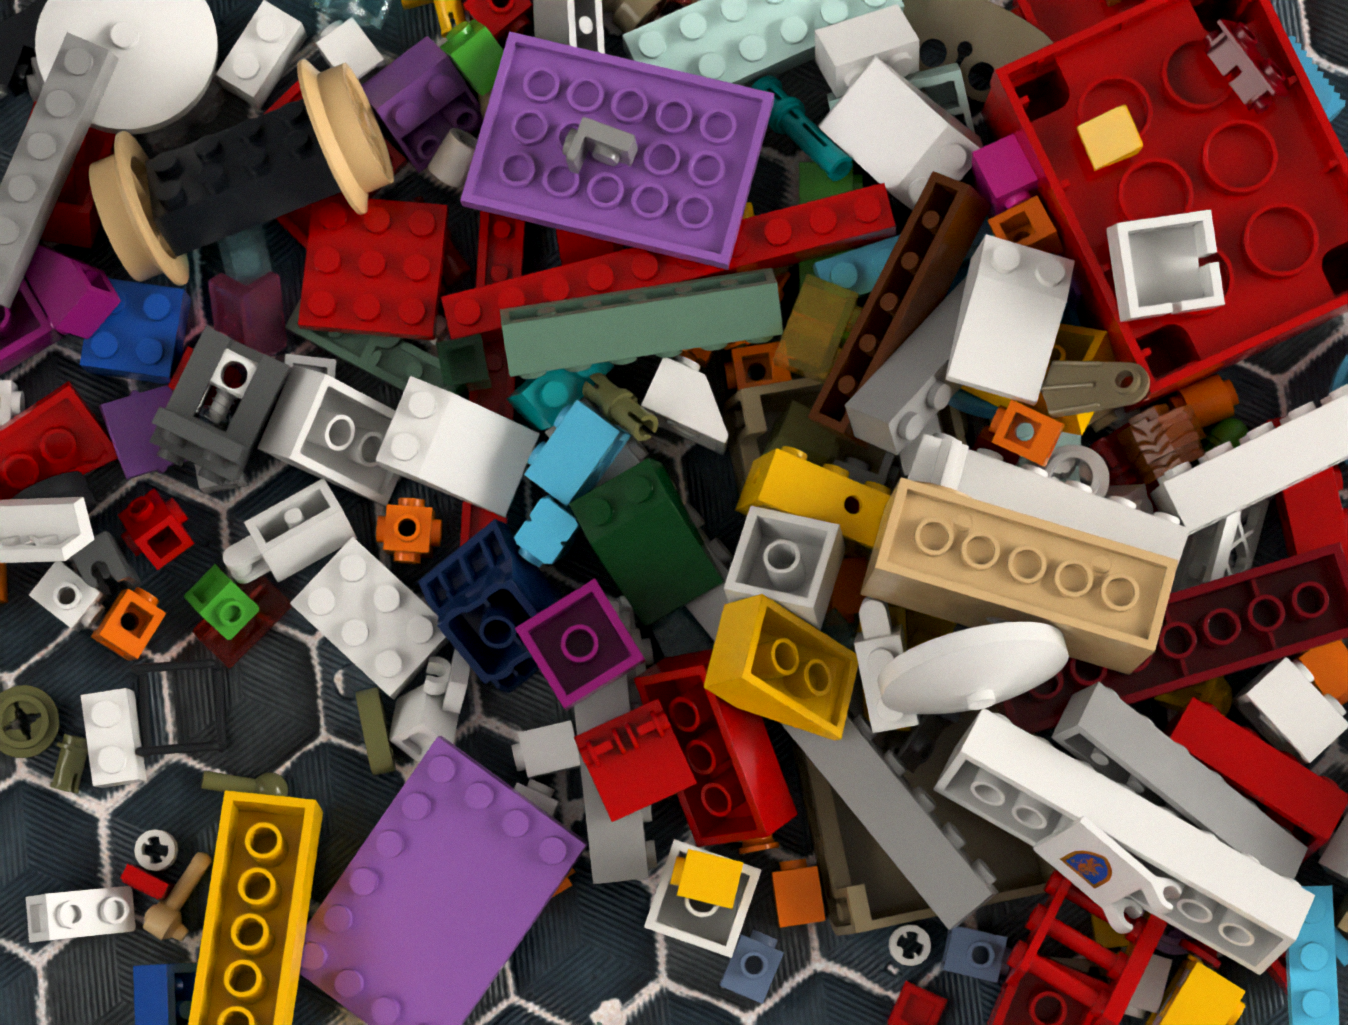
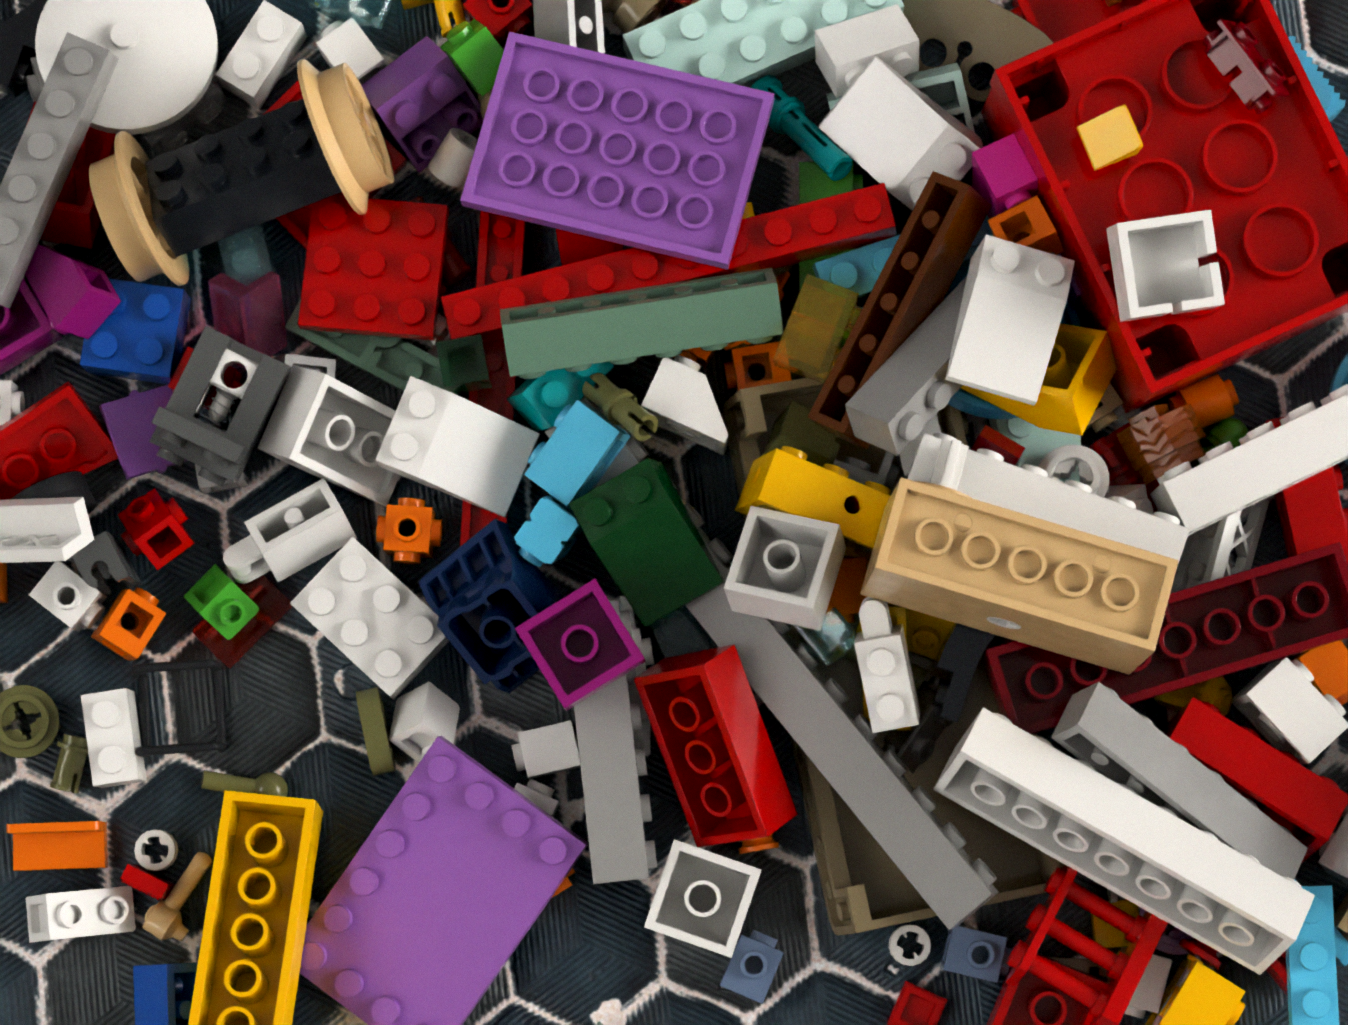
(59, 845): none -> orange panel
(451, 680): white tile -> none
(605, 143): light grey bracket -> none
(635, 760): red hinge -> none
(707, 878): yellow brick -> none
(781, 667): yellow slope -> none
(797, 893): orange brick -> none
(973, 668): white dish -> none
(1043, 440): orange brick -> none
(1091, 386): dark tan piece -> none
(1105, 872): white flag -> none

